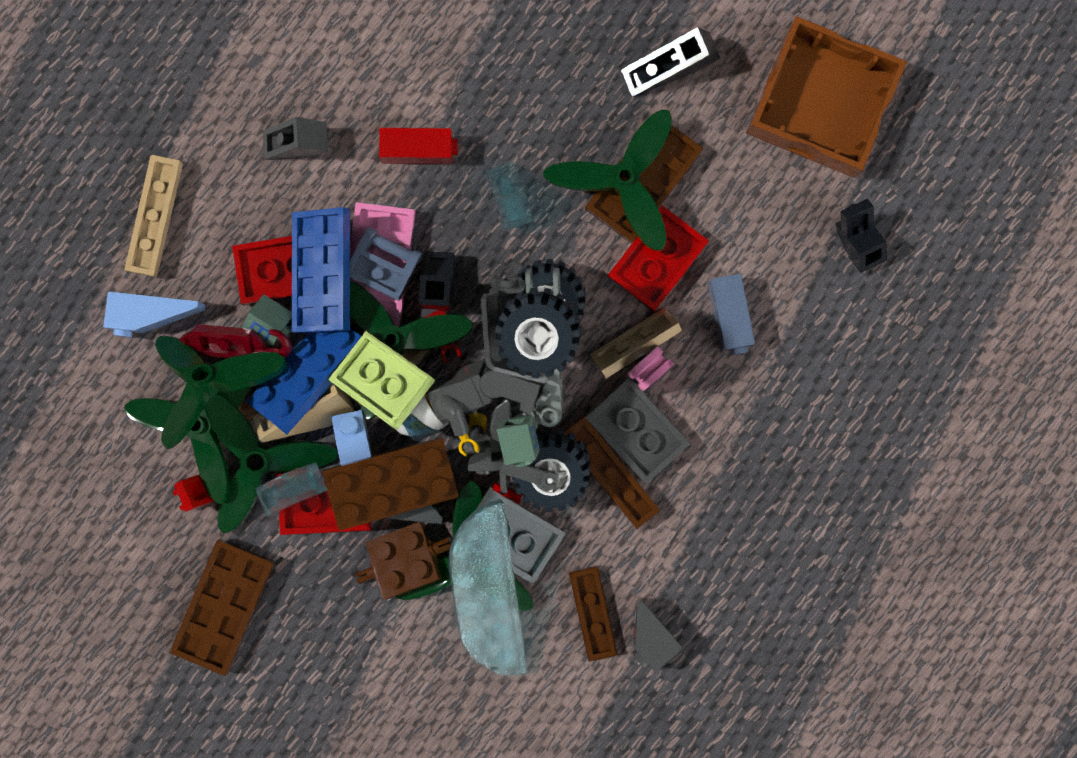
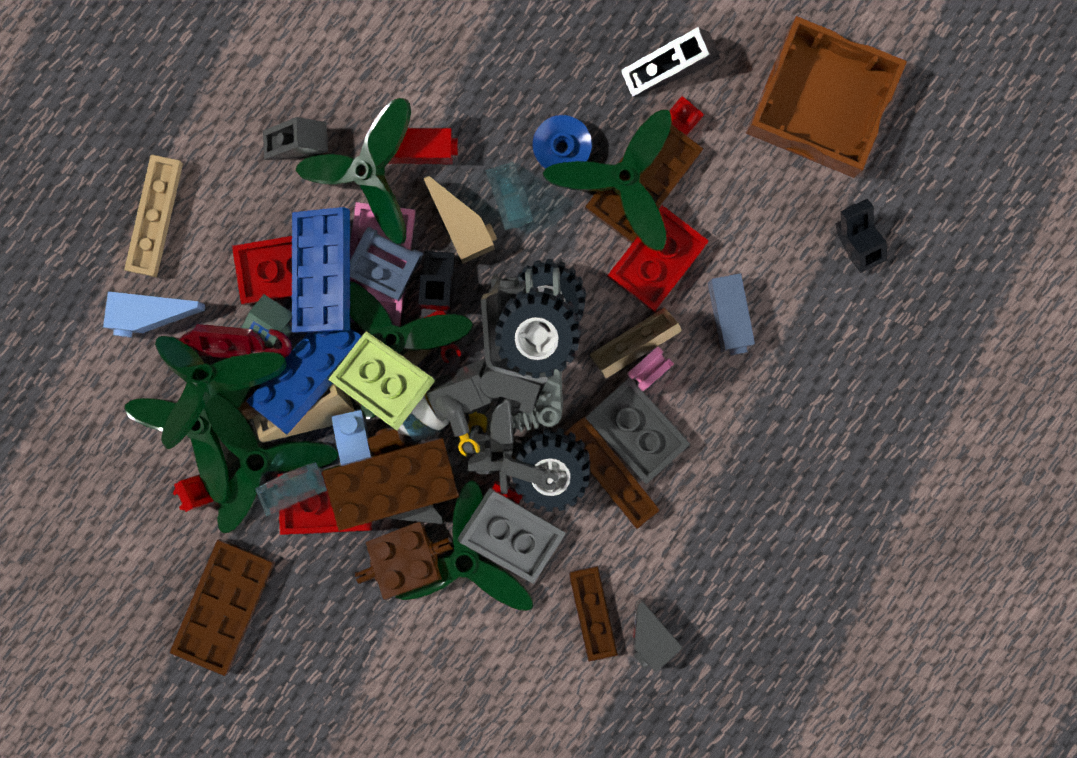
(369, 168): none -> dark green piece
(387, 440): none -> reddish brown plate
(464, 226): none -> tan slope
(487, 591): clear light blue plate -> none
(518, 440): sand green brick -> none
(558, 130): none -> blue dish
(685, 116): none -> red tile

